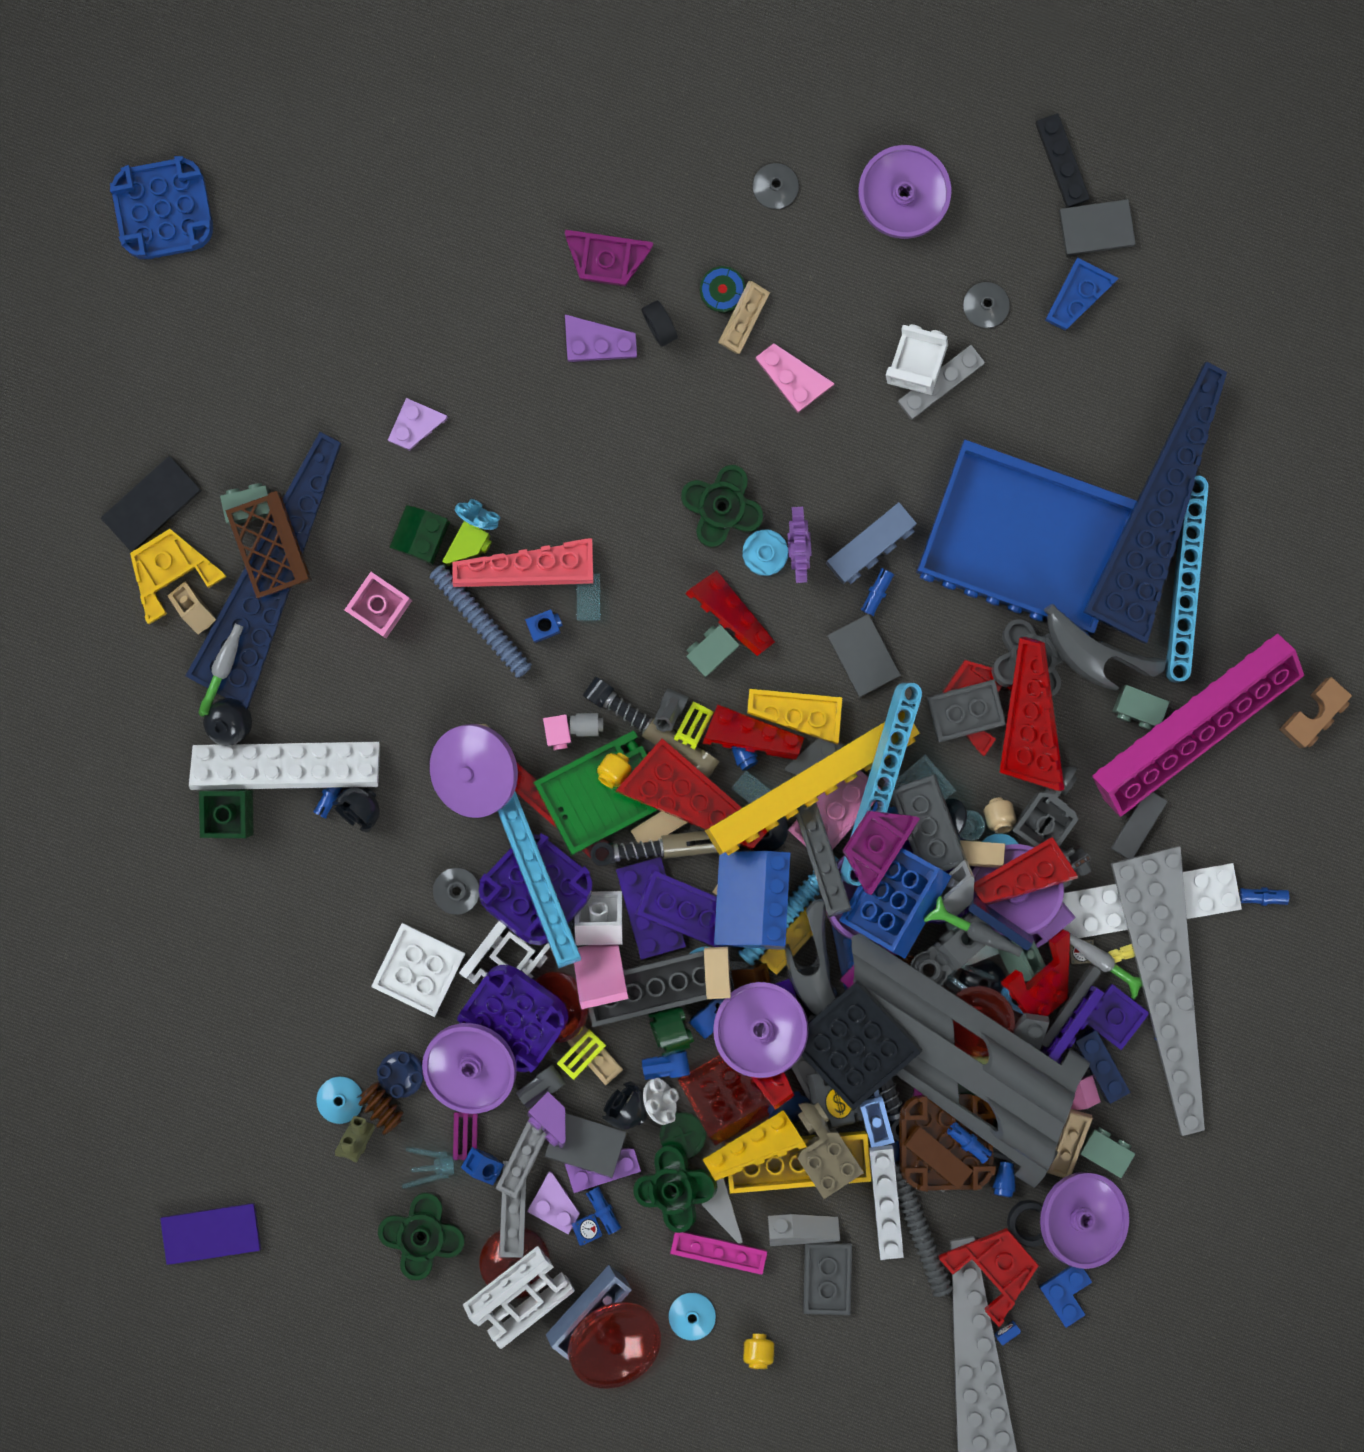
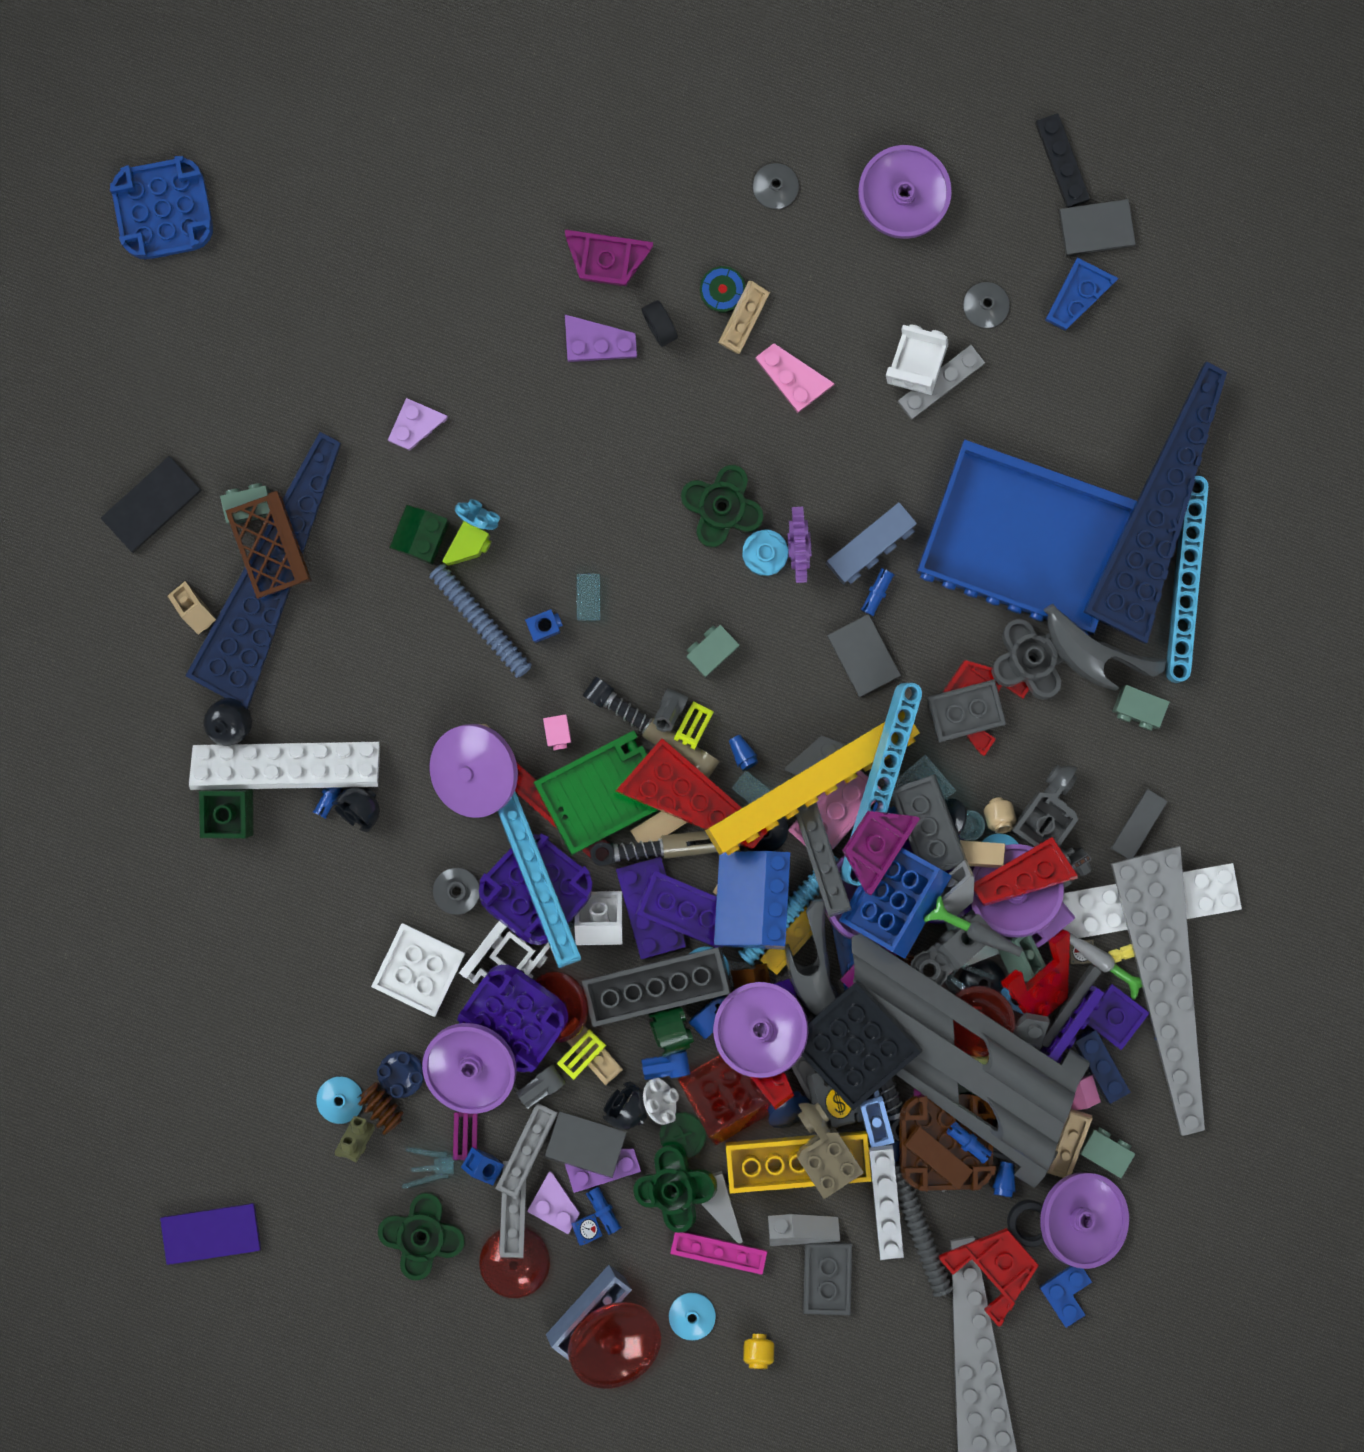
(163, 562): yellow wing -> none
(221, 668): light grey piece -> none
(378, 605): bright pink brick -> none
(508, 1287): white fence -> none
(545, 566): coral wing -> none
(550, 1117): medium lavender slope -> none
(586, 724): light grey brick -> none
(600, 975): bright pink tile -> none
(614, 770): yellow head -> none
(717, 972): tan slope -> none
(723, 602): red wing -> none
(740, 730): red wing -> none
(762, 1142): yellow wing -> none
(801, 712): yellow wing -> none
(1001, 923): dark blue tile -> none
(1007, 1333): blue tile -> none
(1031, 731): red wing -> none
(1198, 725): dark pink brick -> none
(1264, 896): blue pin -> none
(1330, 699): medium nougat arch -> none

